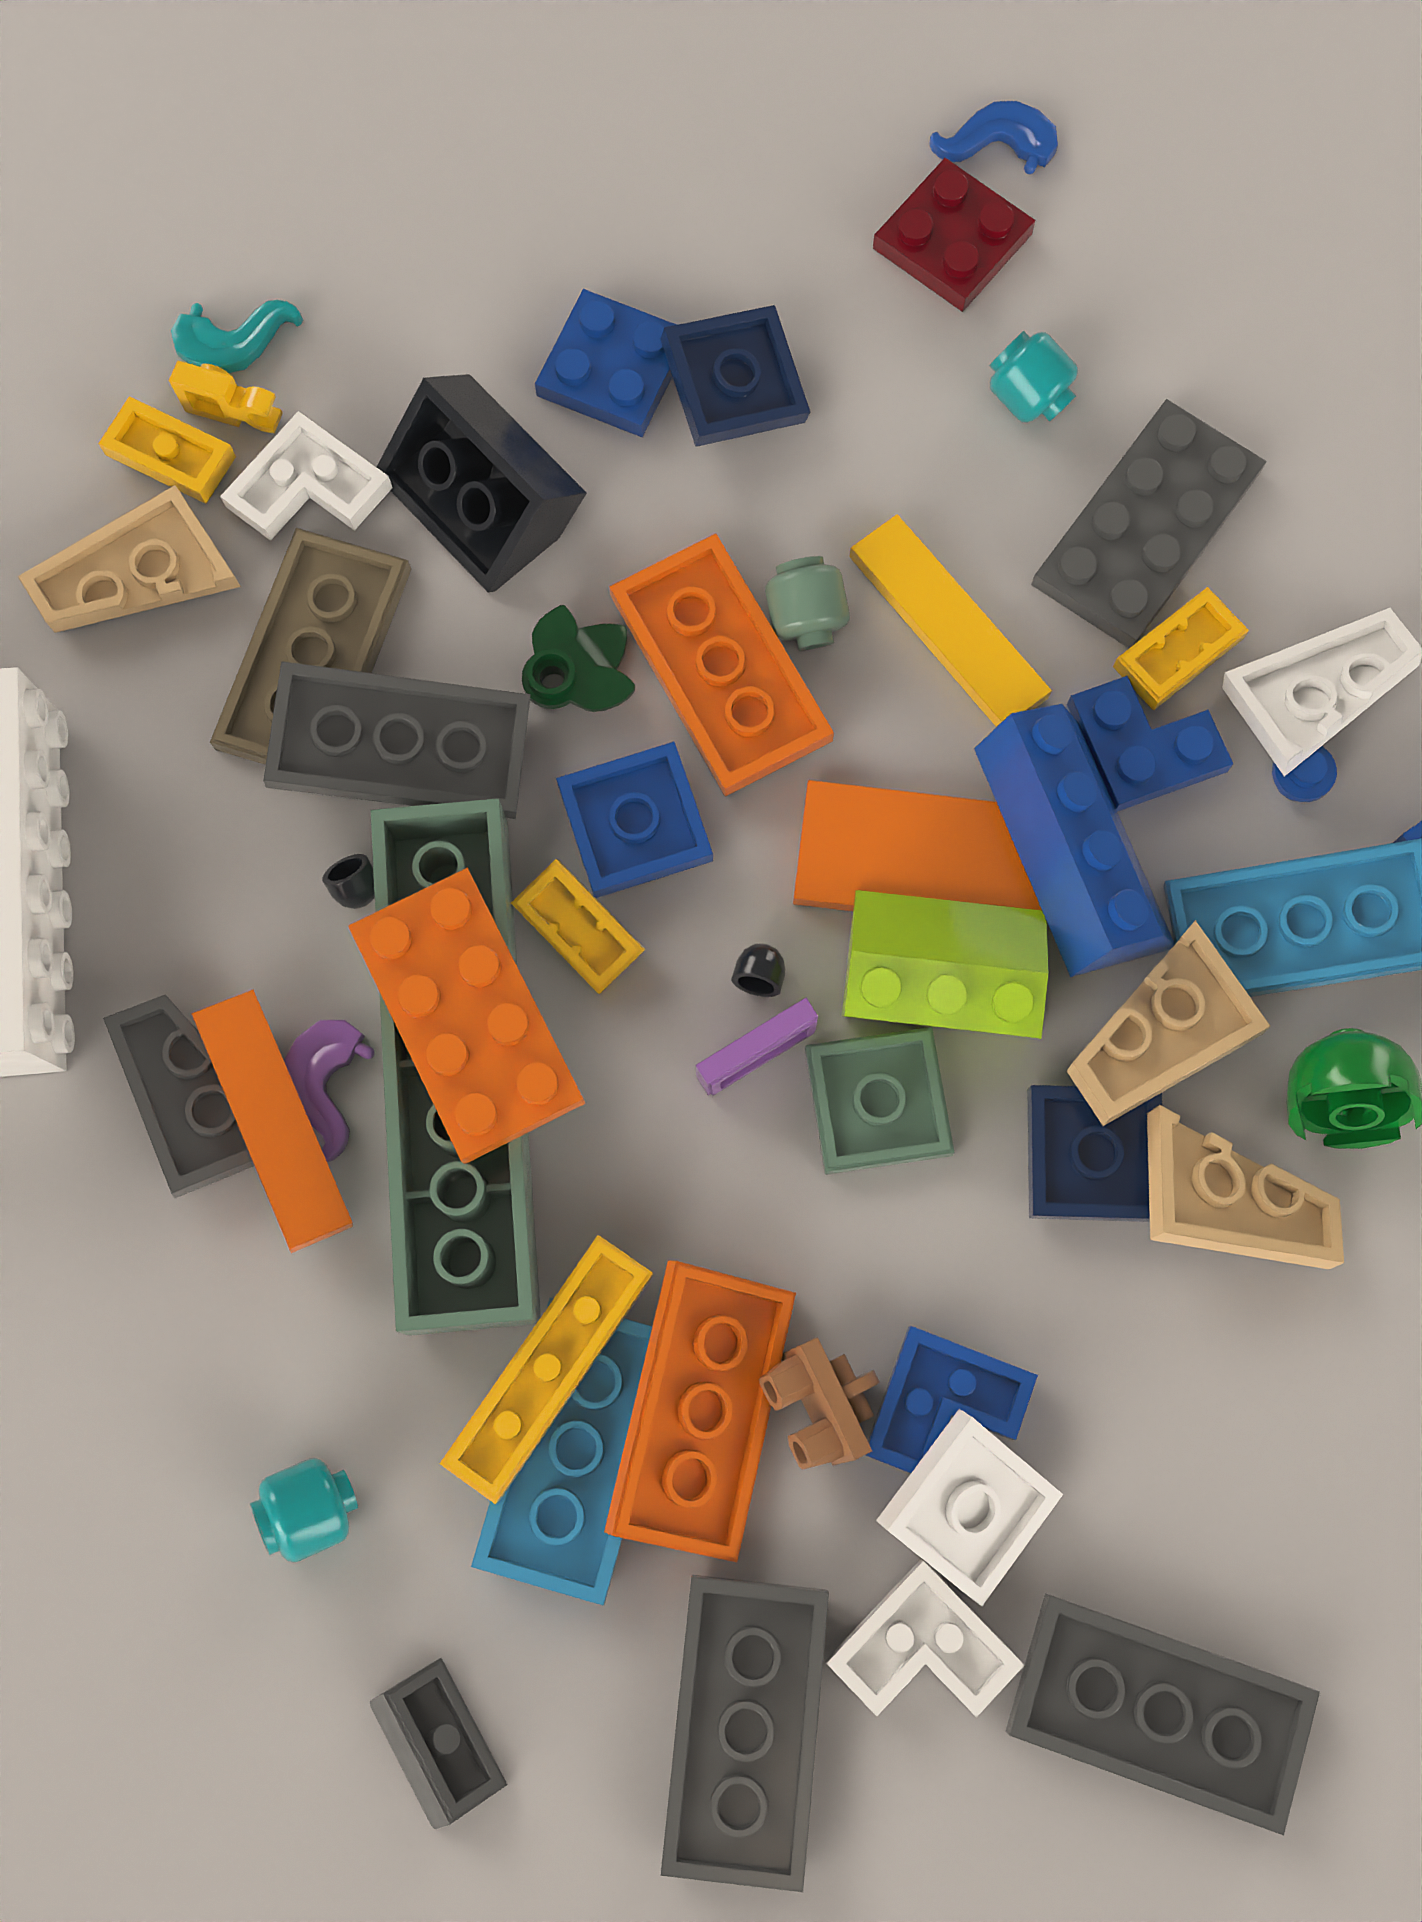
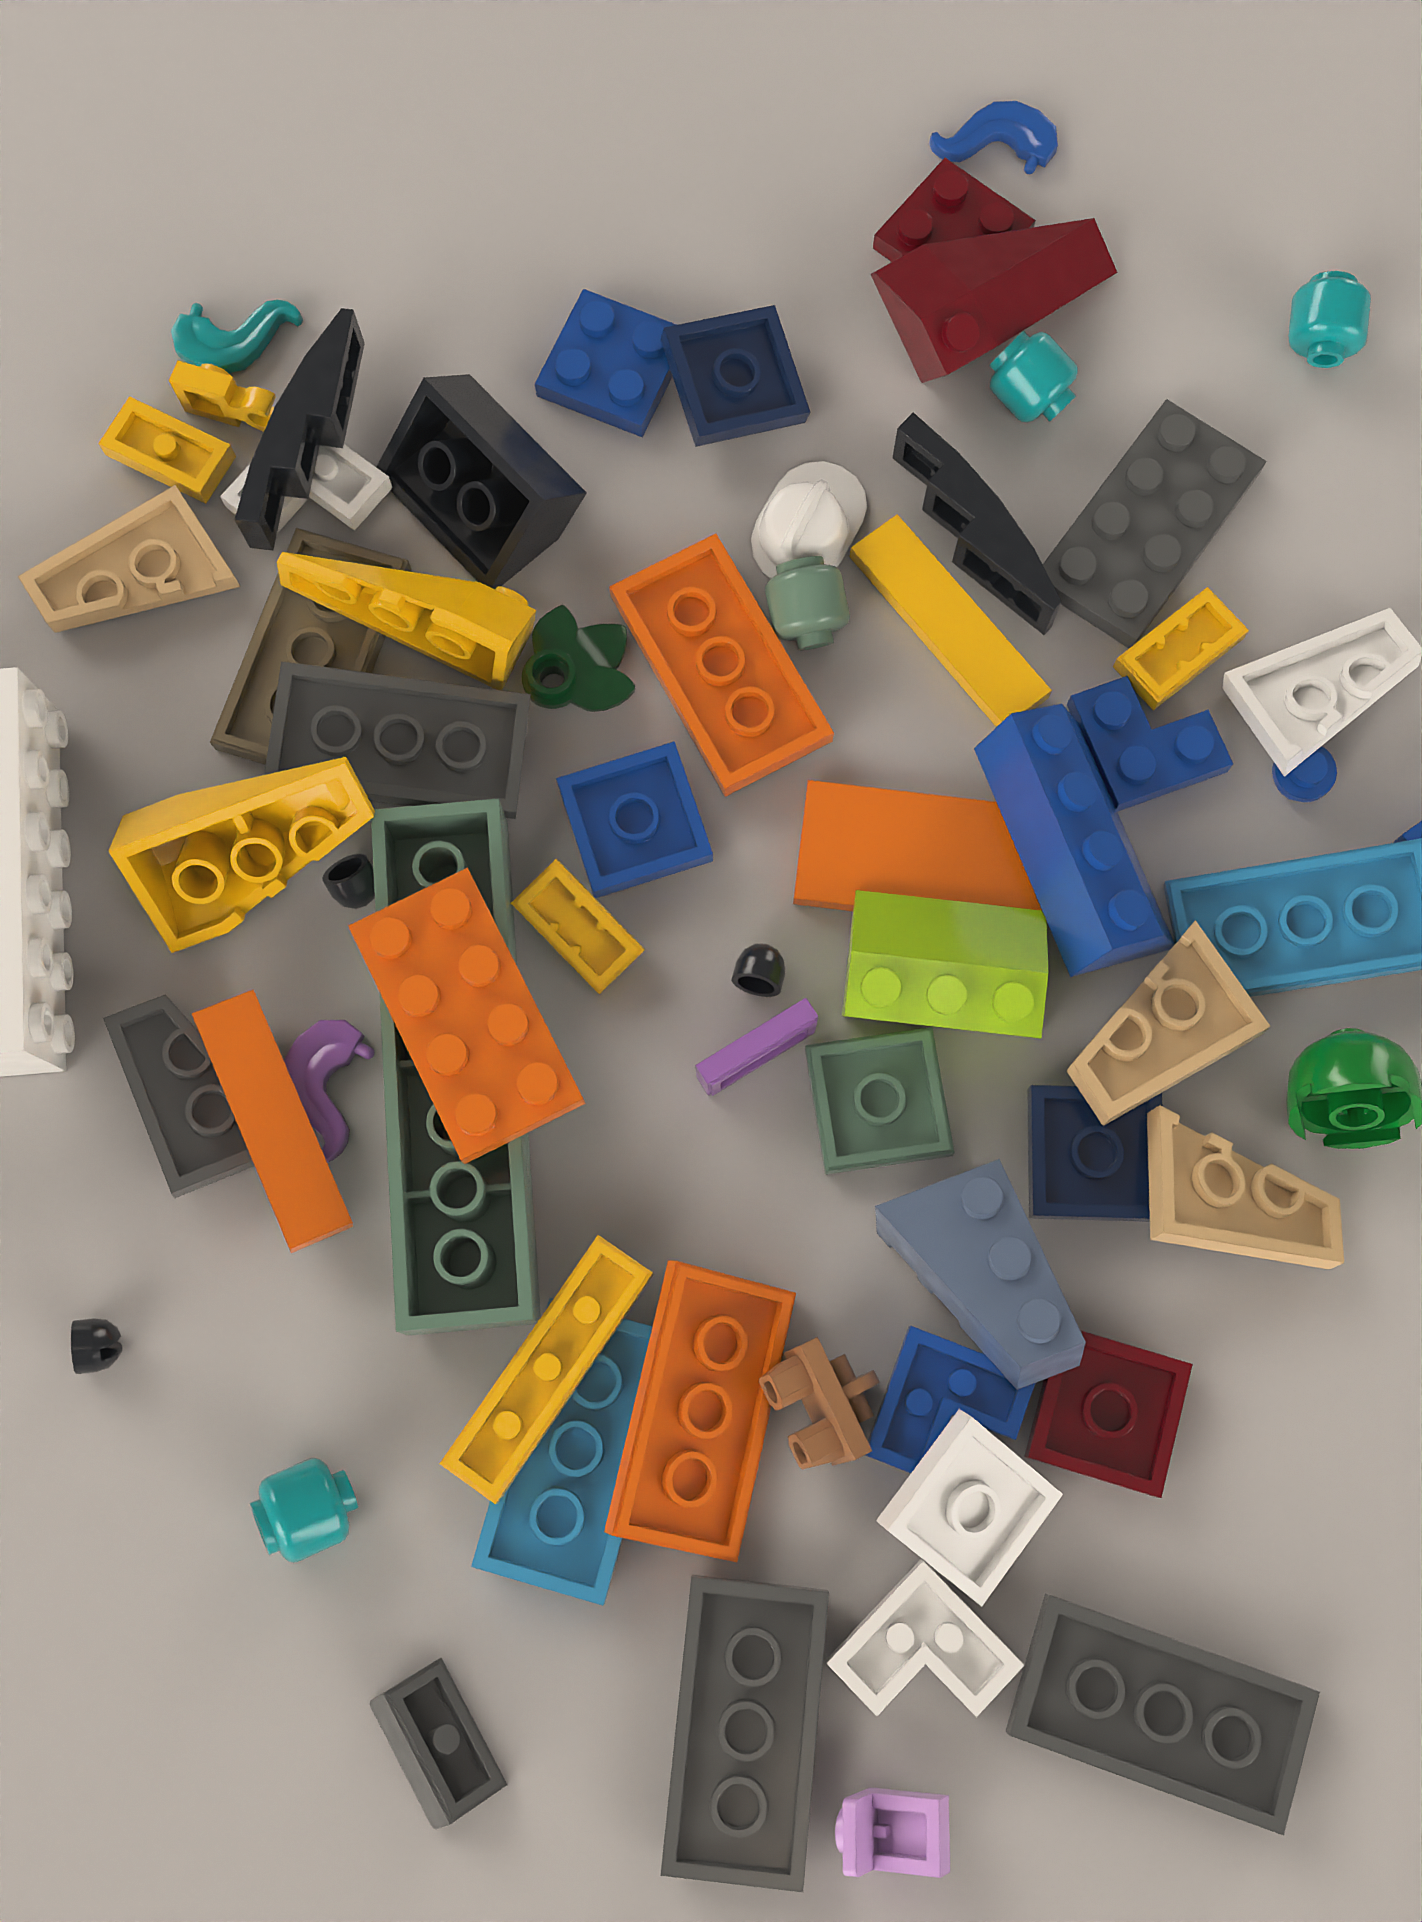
(94, 1345): none -> black hinge
(229, 846): none -> yellow wedge
(307, 416): none -> black slope
(439, 616): none -> yellow wedge
(809, 514): none -> white piece
(894, 1833): none -> lavender bracket
(981, 290): none -> dark red wedge
(988, 1269): none -> sand blue wedge
(989, 539): none -> black slope
(1112, 1415): none -> dark red plate
(1329, 318): none -> teal head

